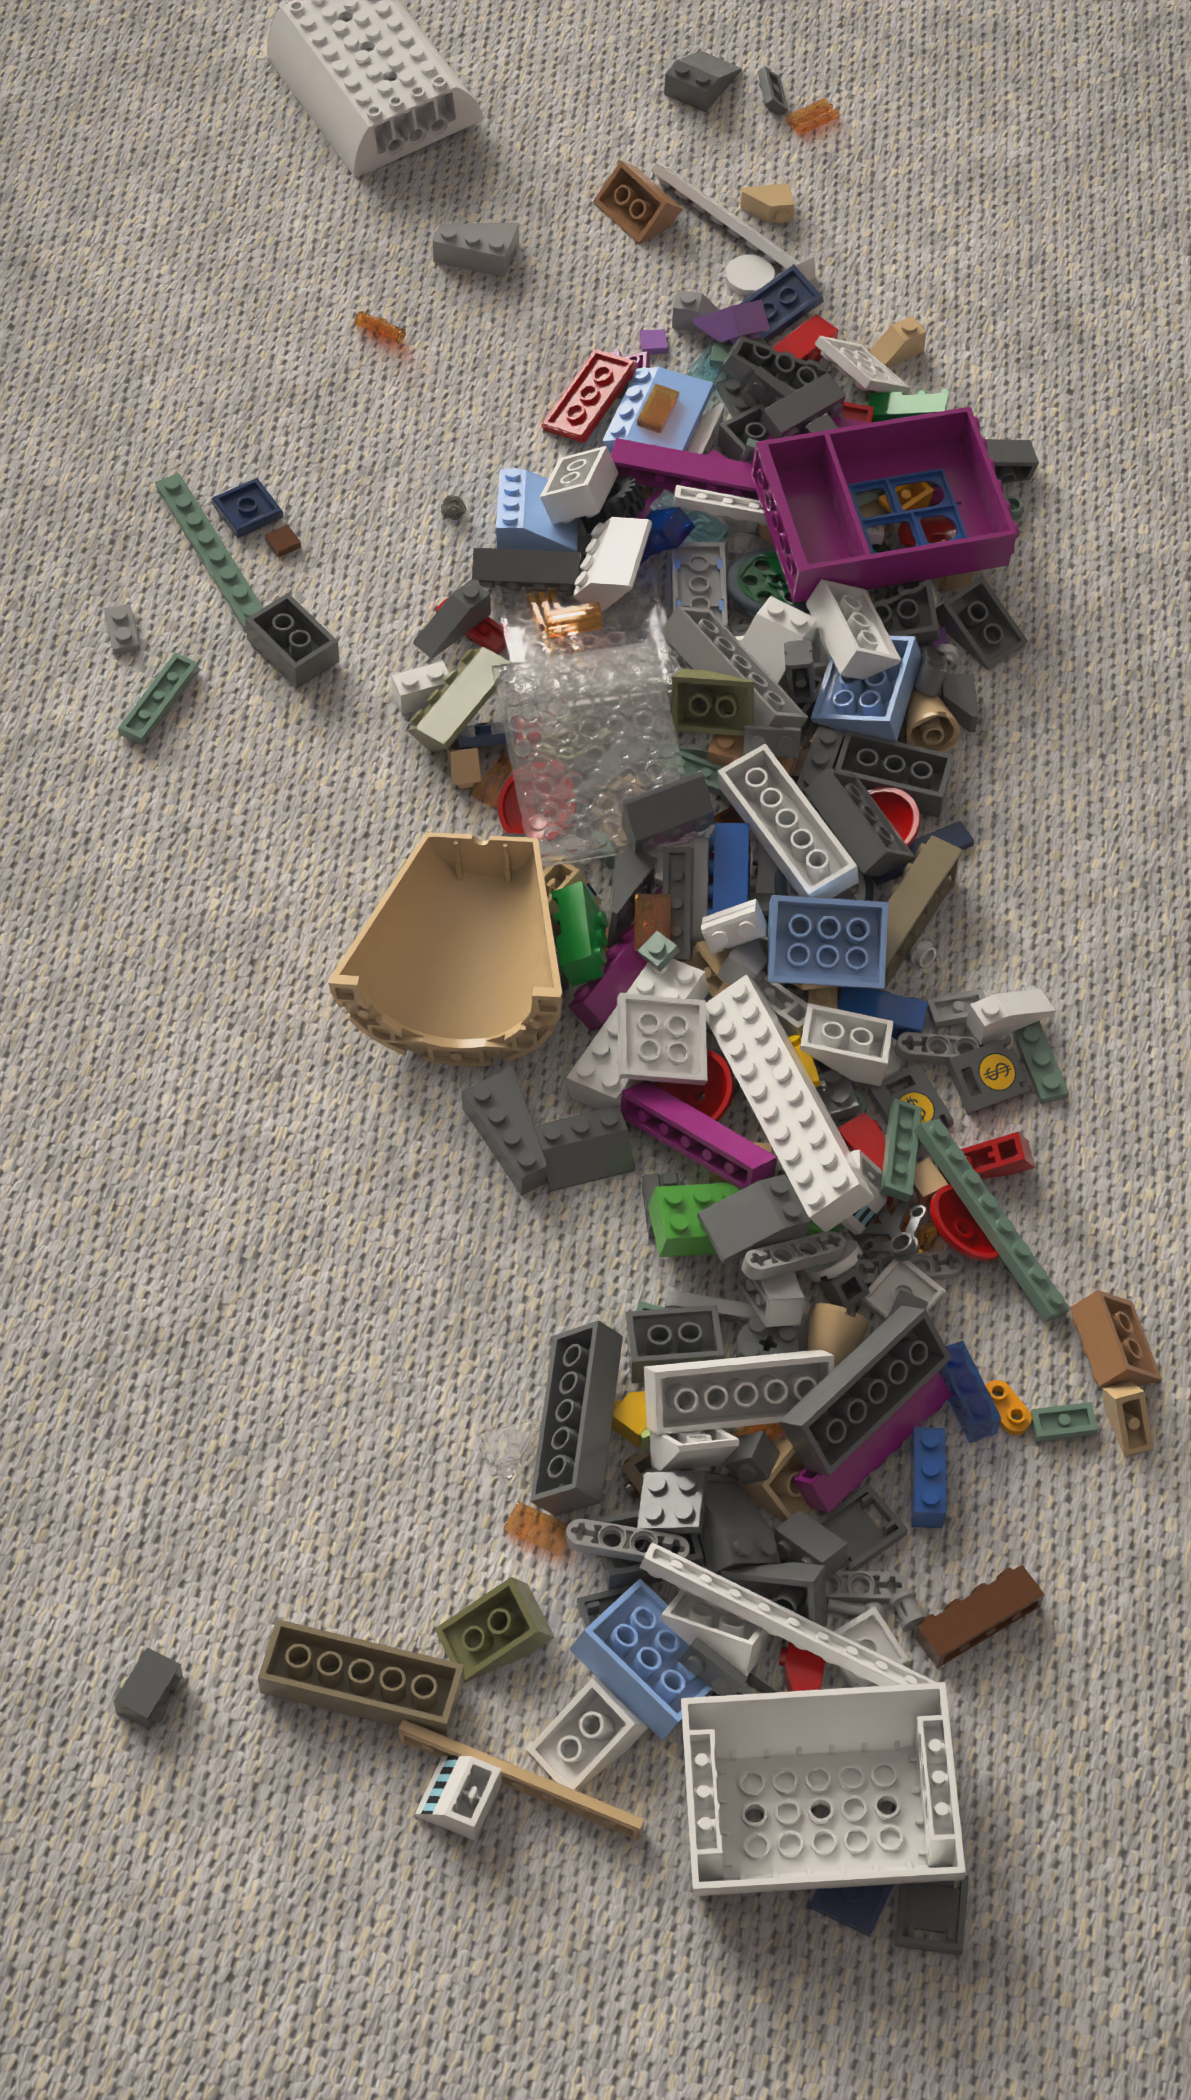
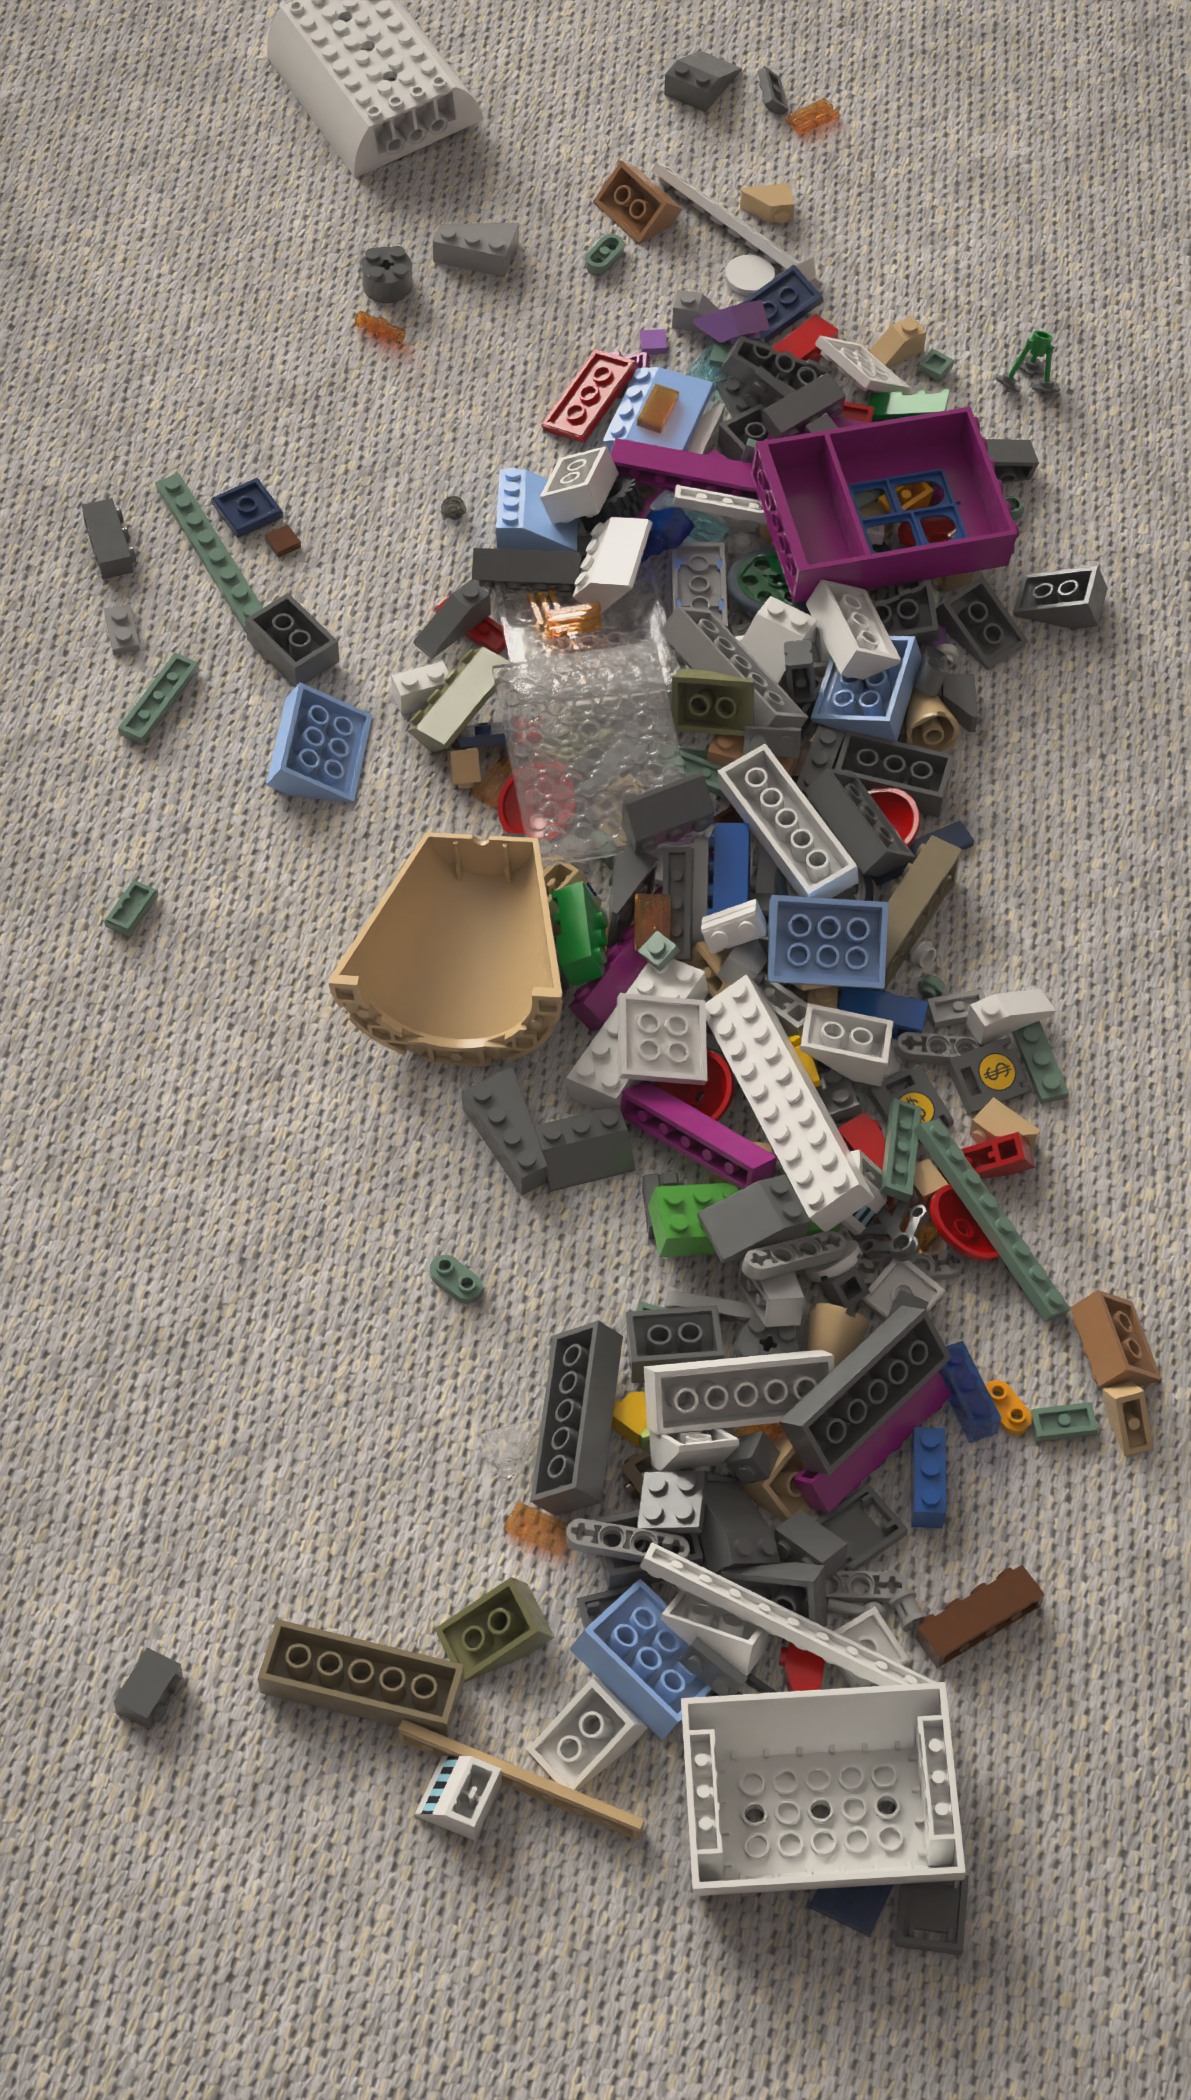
(108, 538): none -> dark grey brick
(131, 908): none -> sand green plate
(319, 747): none -> light blue slope
(387, 274): none -> dark grey brick
(453, 1279): none -> sand green plate
(600, 257): none -> sand green plate
(931, 986): none -> sand green plate
(935, 365): none -> sand green plate
(999, 1120): none -> tan slope
(1039, 346): none -> plant
(1063, 597): none -> dark grey slope

